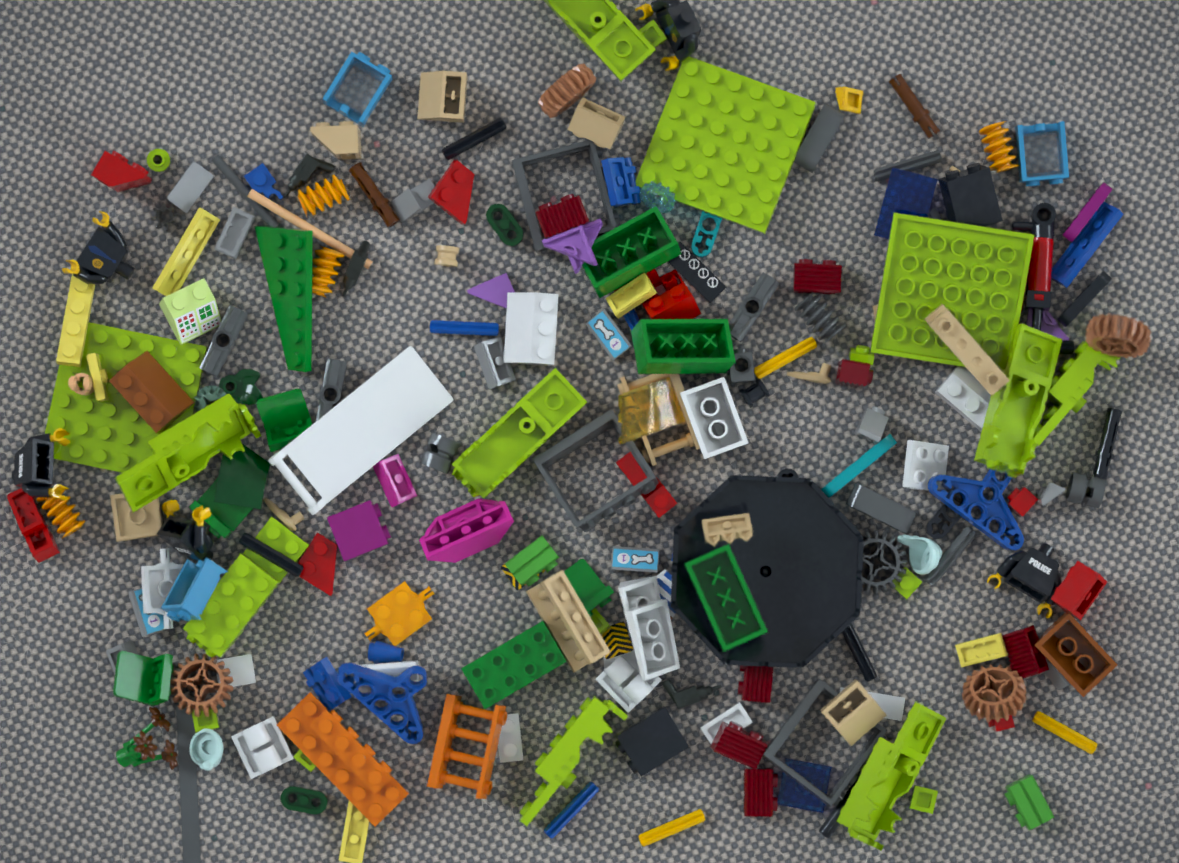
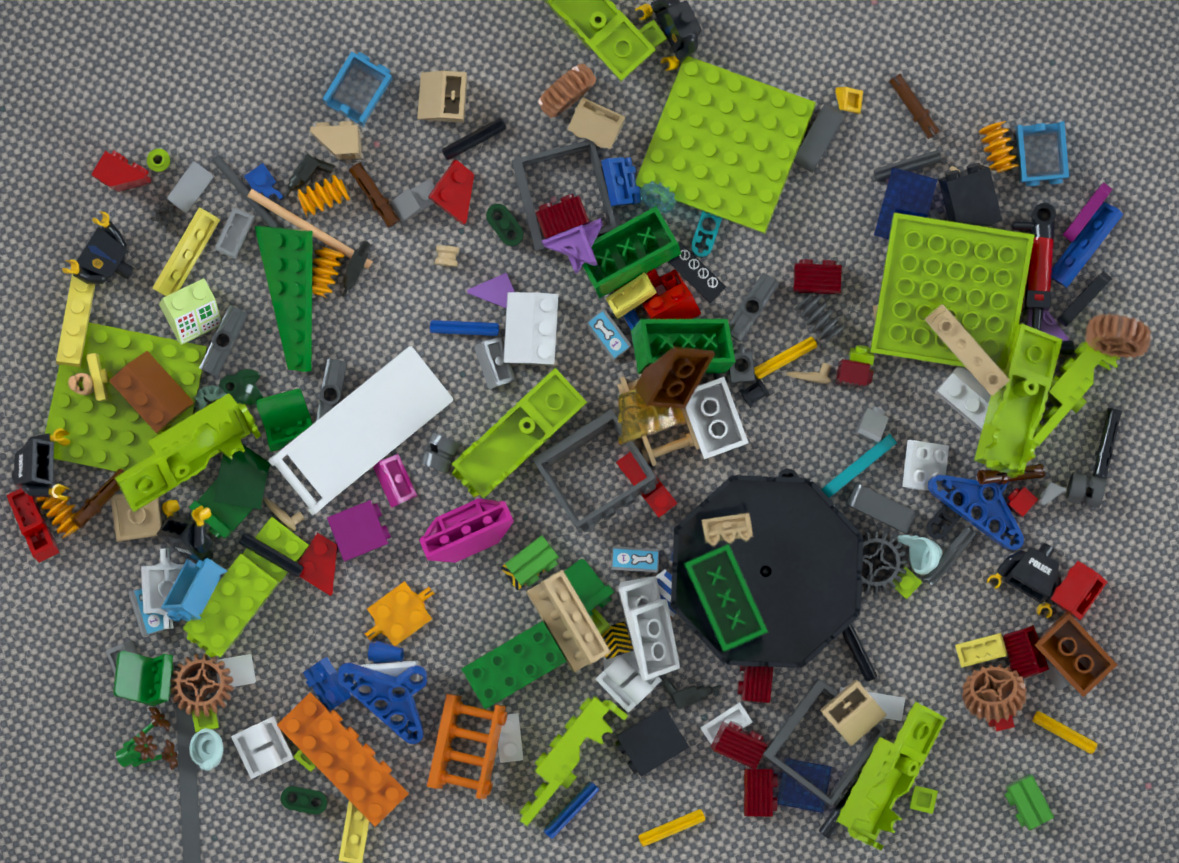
(95, 503): none -> reddish brown pin
(673, 377): none -> reddish brown slope
(990, 476): none -> reddish brown pin

